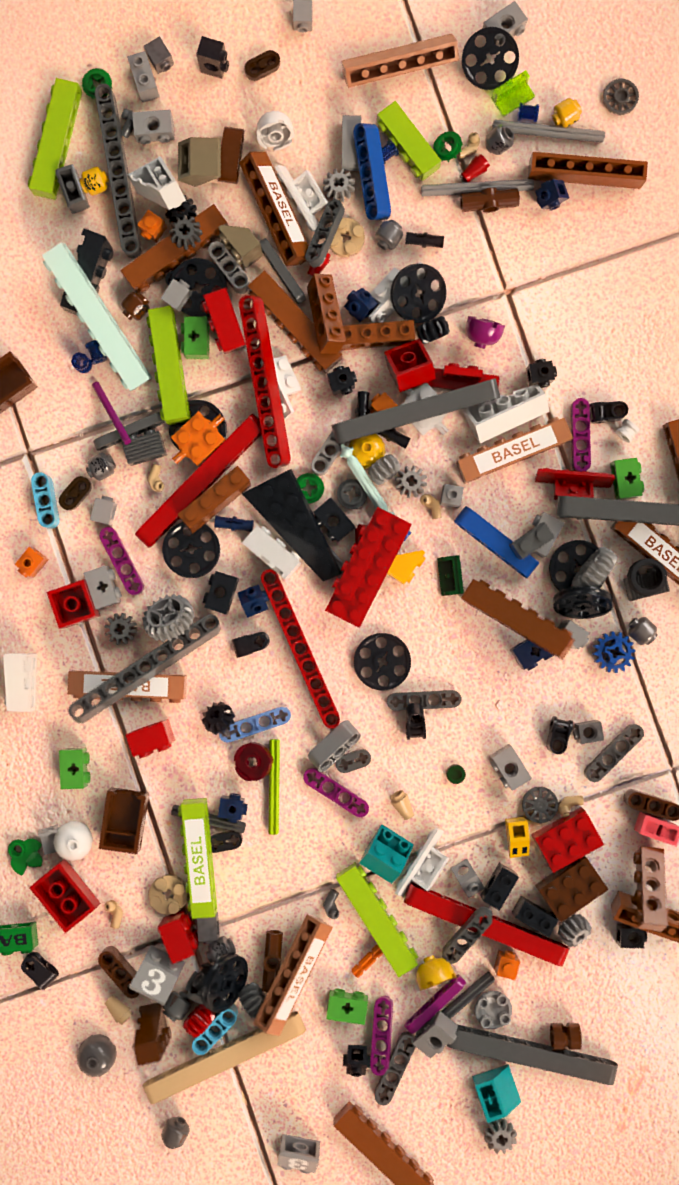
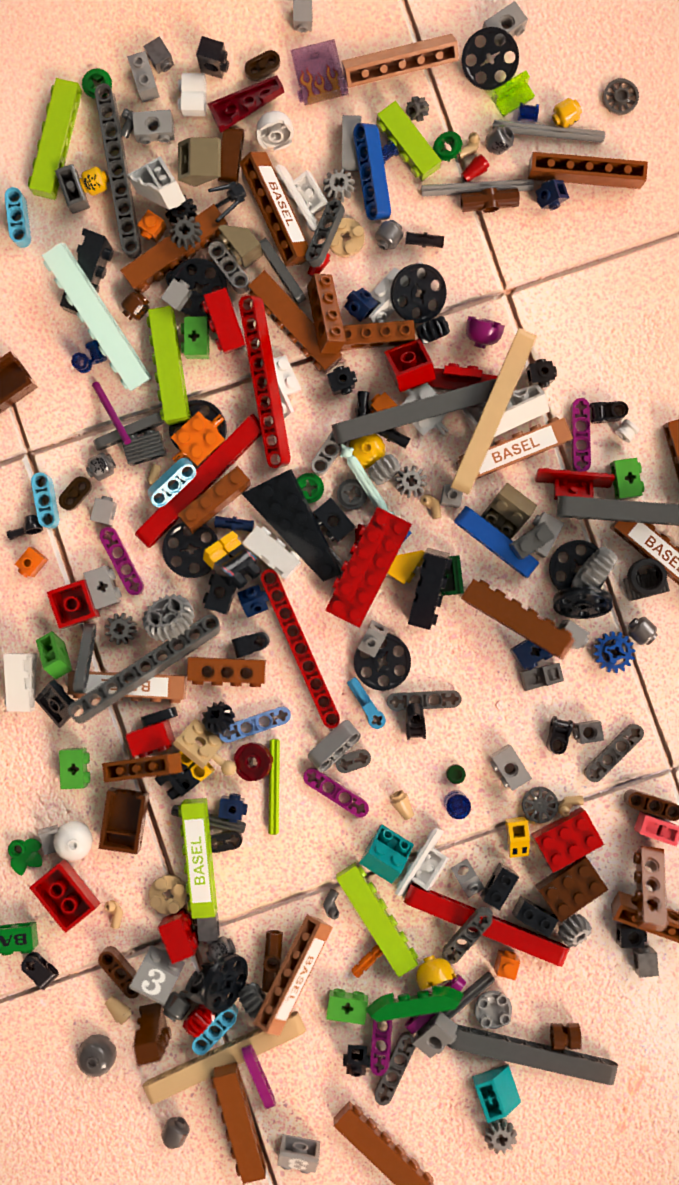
(14, 209): none -> medium azure beam
(30, 527): none -> black bar
(54, 655): none -> bright green brick
(55, 703): none -> black plate
(84, 658): none -> dark grey beam
(142, 767): none -> dark orange brick
(159, 716): none -> black beam
(173, 473): none -> medium azure beam
(185, 780): none -> black hips
(193, 94): none -> white brick
(197, 664): none -> dark orange brick
(203, 754): none -> tan plate
(232, 560): none -> black hips
(235, 194): none -> black plant
(239, 1123): none -> dark orange brick
(242, 103): none -> dark red wing
(258, 1076): none -> magenta beam
(319, 72): none -> door
(366, 703): none -> dark azure connector
(373, 638): none -> light grey bracket
(389, 1008): none -> green brick
(417, 108): none -> dark grey gear
(429, 588): none -> black wedge
(457, 804): none -> clear blue wheel
(493, 411): none -> tan beam
(509, 511): none -> dark tan slope
(541, 676): none -> dark grey slope
(645, 962): none -> flat silver brick

